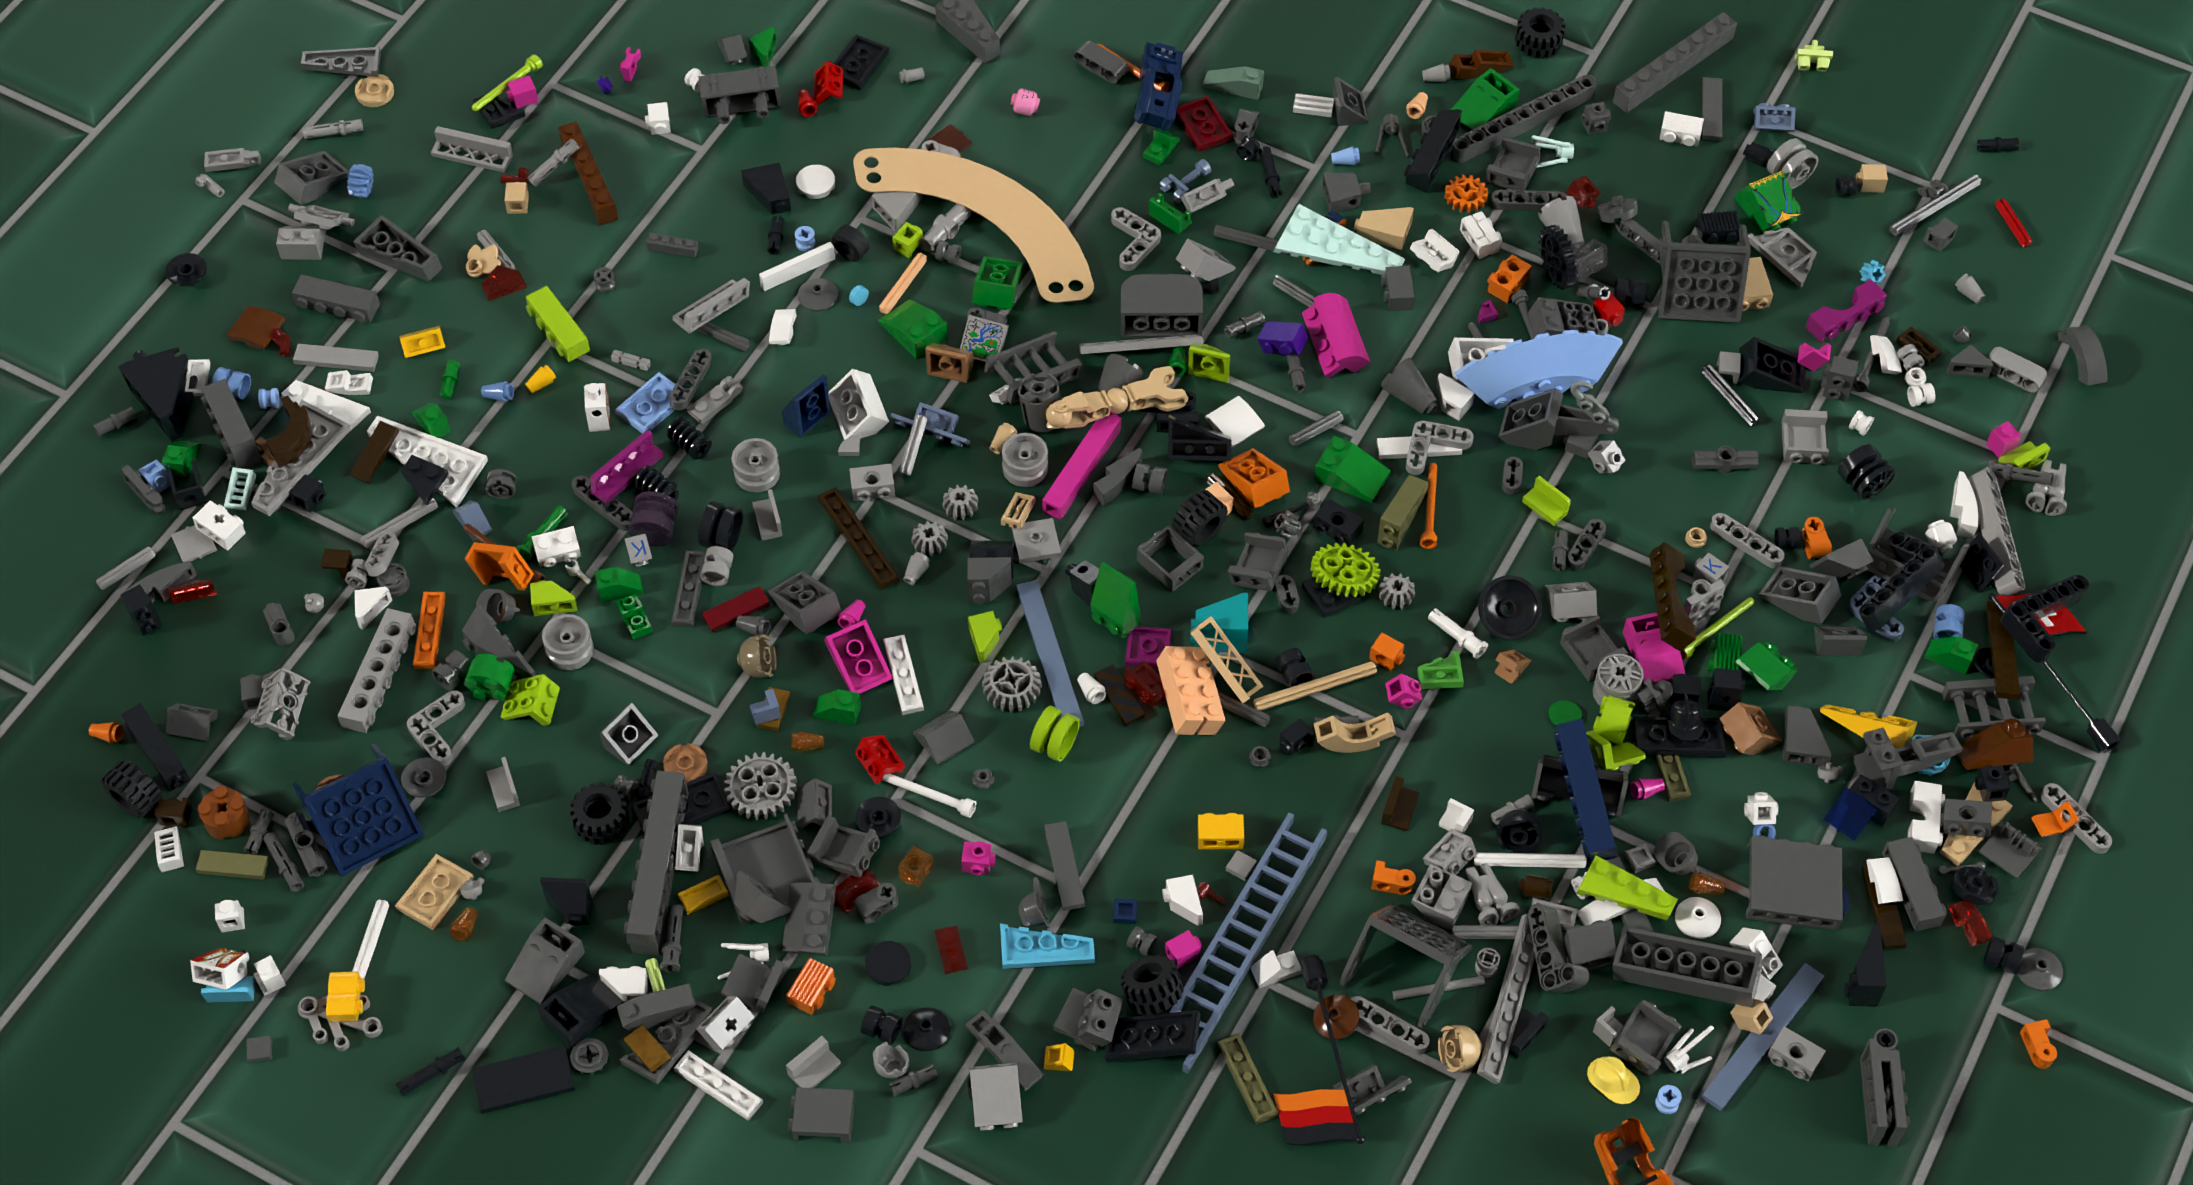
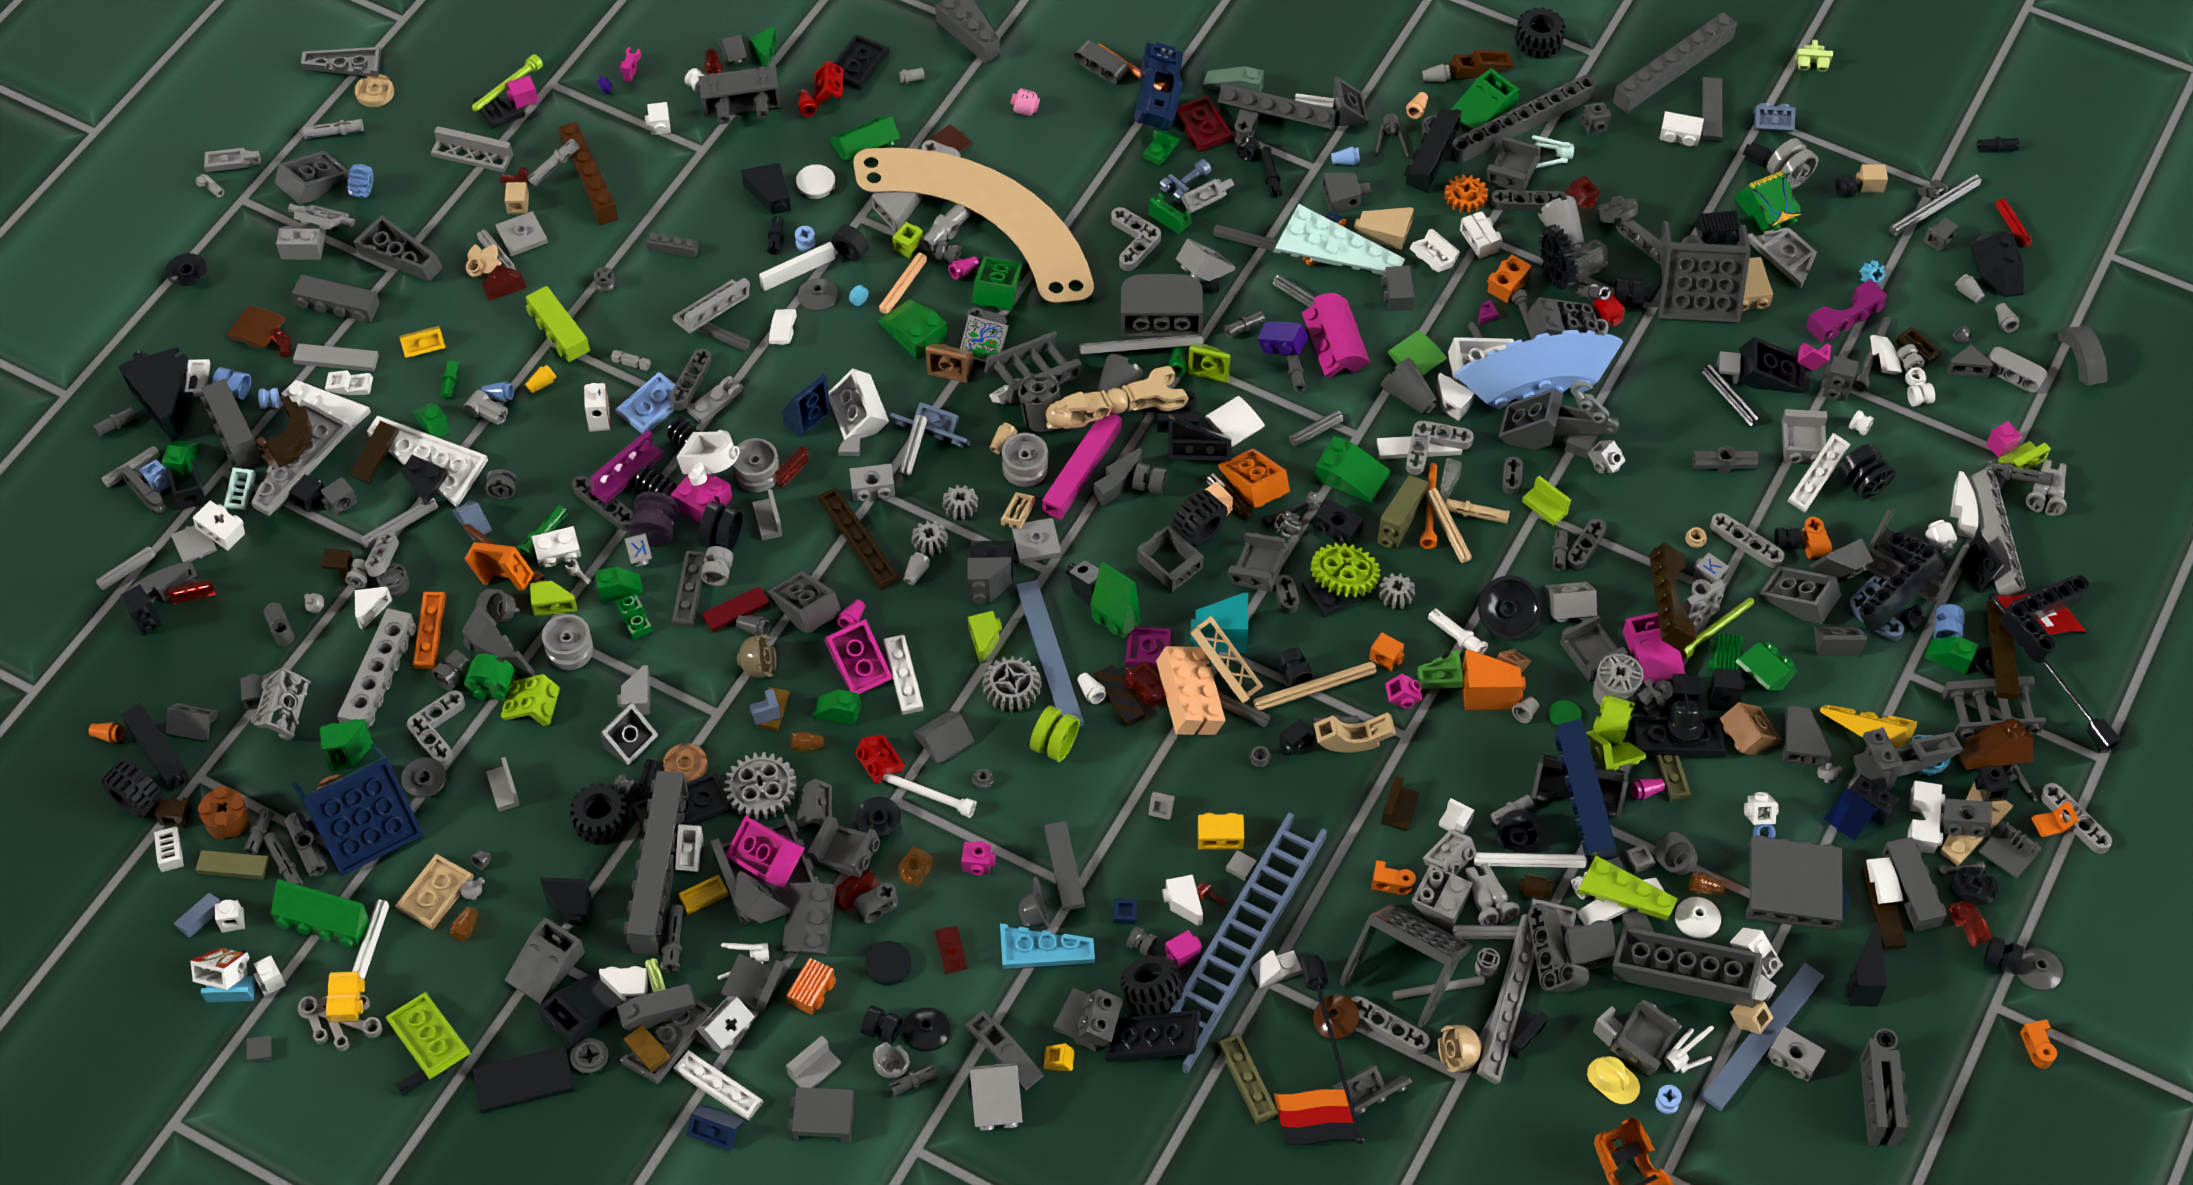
(135, 463): none -> light grey axle
(198, 915): none -> sand blue slope
(319, 914): none -> green slope
(338, 496): none -> dark grey brick
(345, 743): none -> green slope
(427, 1035): none -> lime tile
(481, 405): none -> light grey piece
(521, 233): none -> light grey plate
(637, 691): none -> light grey slope
(694, 498): none -> dark pink piece
(707, 454): none -> white piece
(712, 62): none -> clear red cone
(714, 1127): none -> dark blue panel
(764, 852): none -> dark pink slope
(792, 466): none -> clear red tile
(865, 136): none -> green slope
(961, 268): none -> dark pink cone
(1161, 805): none -> light grey tile
(1277, 106): none -> dark grey brick
(1420, 350): none -> bright green slope
(1448, 525): none -> tan axle
(1450, 477): none -> clear slope
(1474, 510): none -> tan pin
(1490, 683): none -> orange slope
(1525, 710): none -> light grey piece
(1819, 472): none -> white tile
(1912, 617): none -> black tile
(1999, 262): none -> black wedge
(2007, 319): none -> light grey cone

